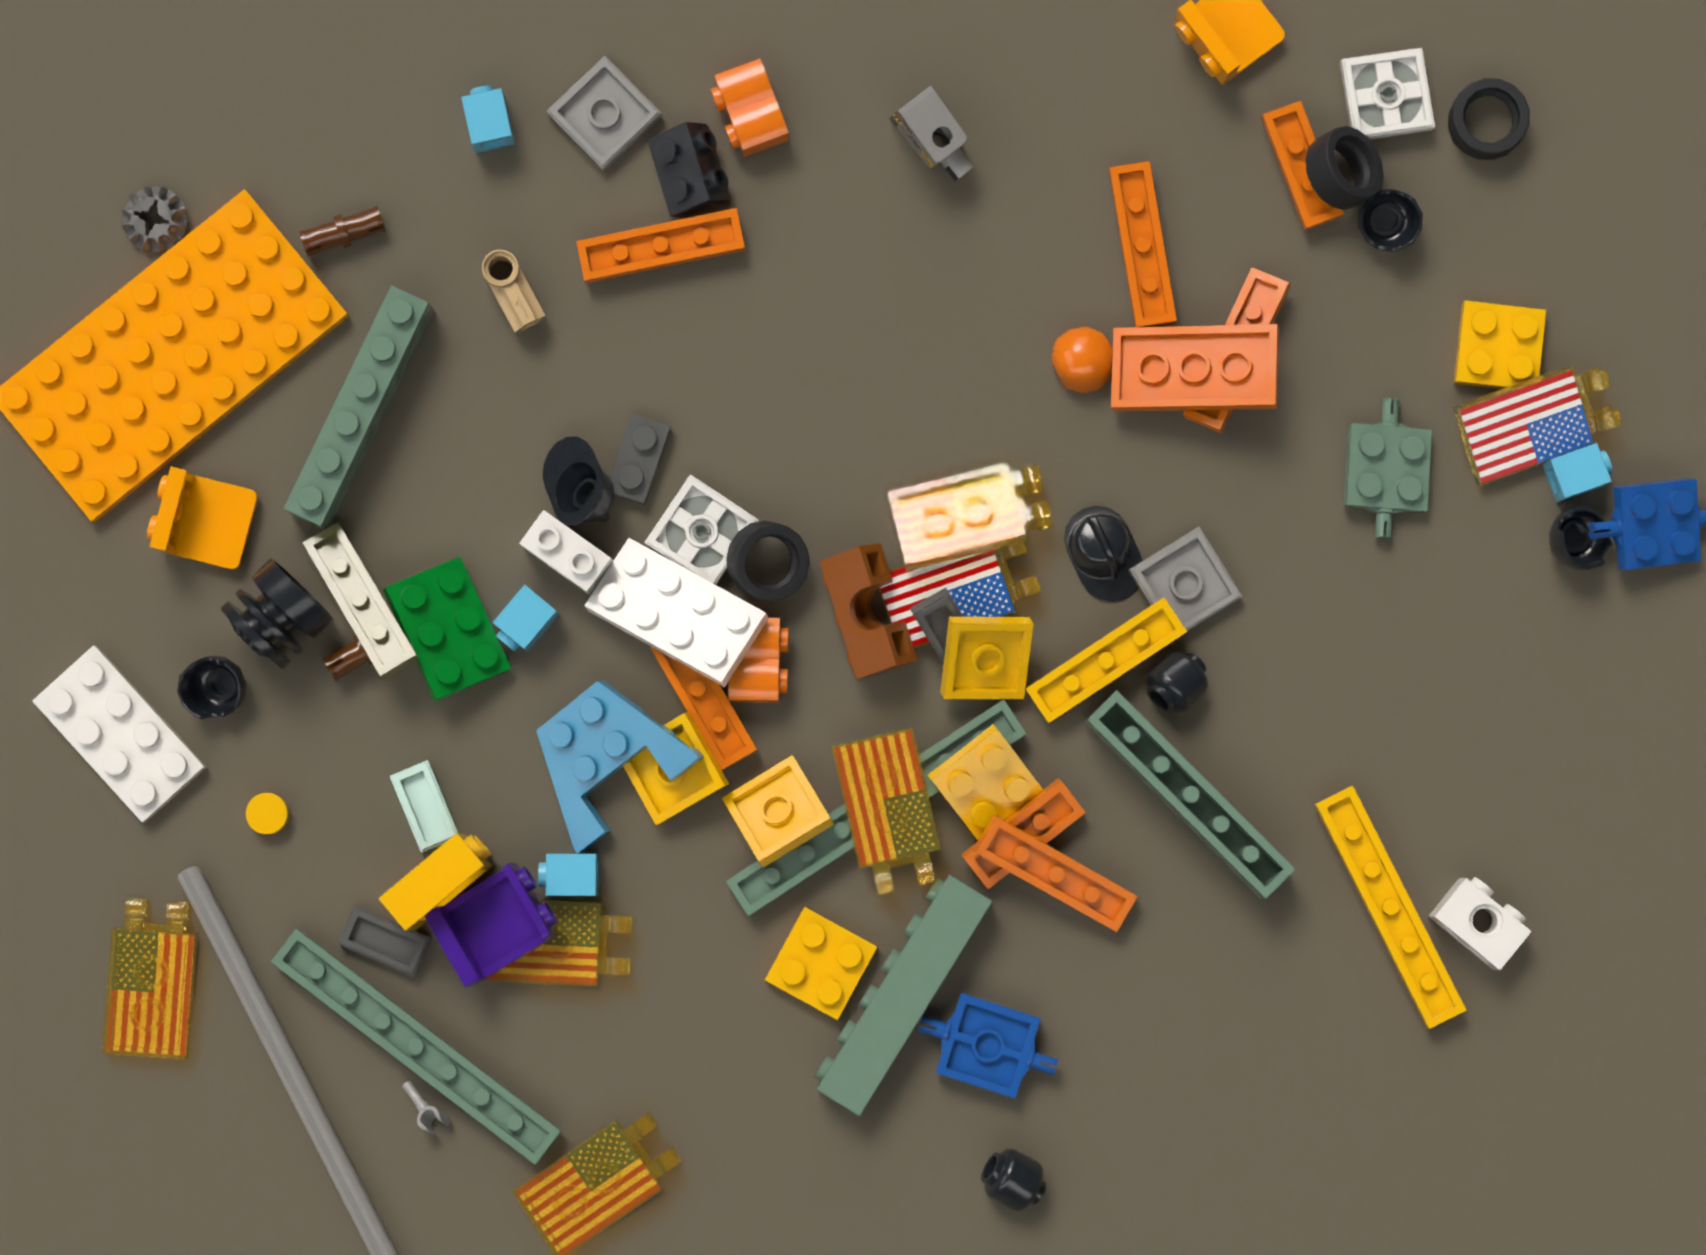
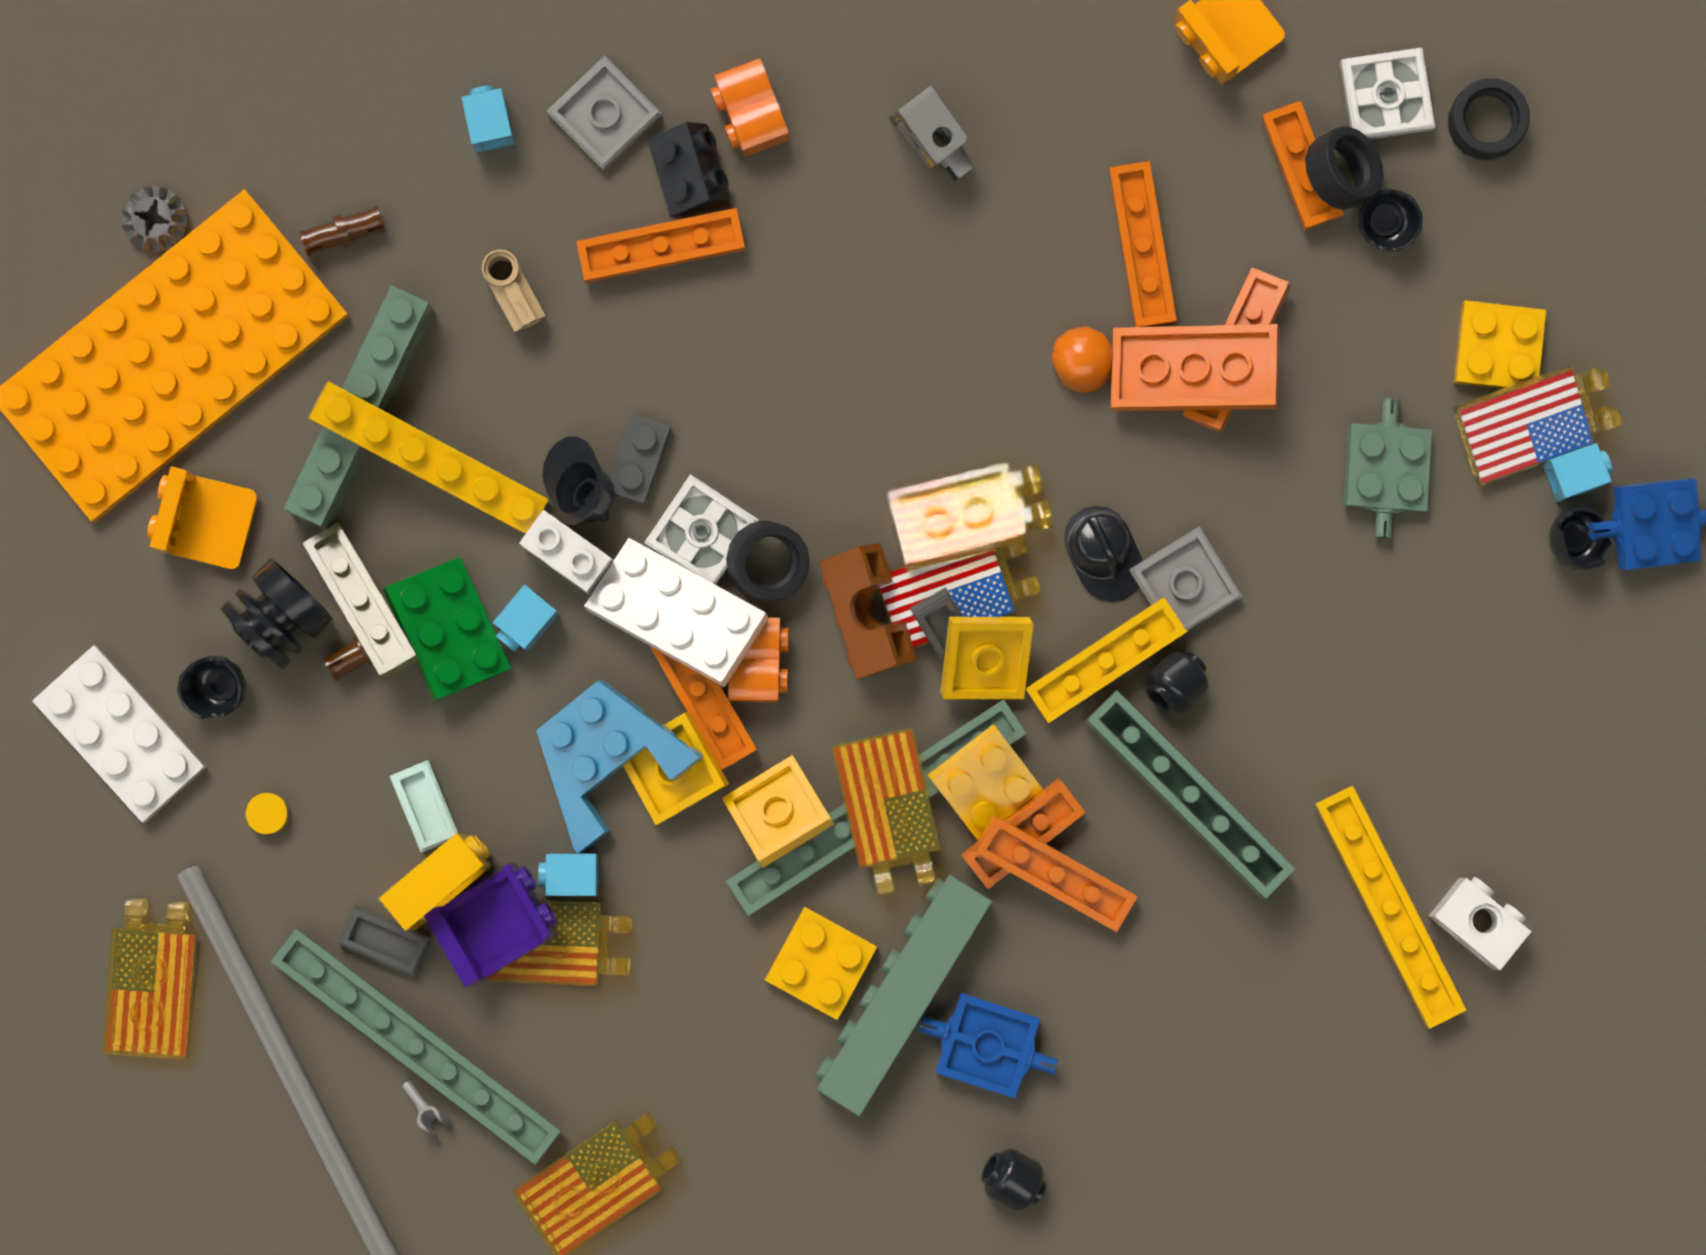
(427, 458): none -> yellow plate

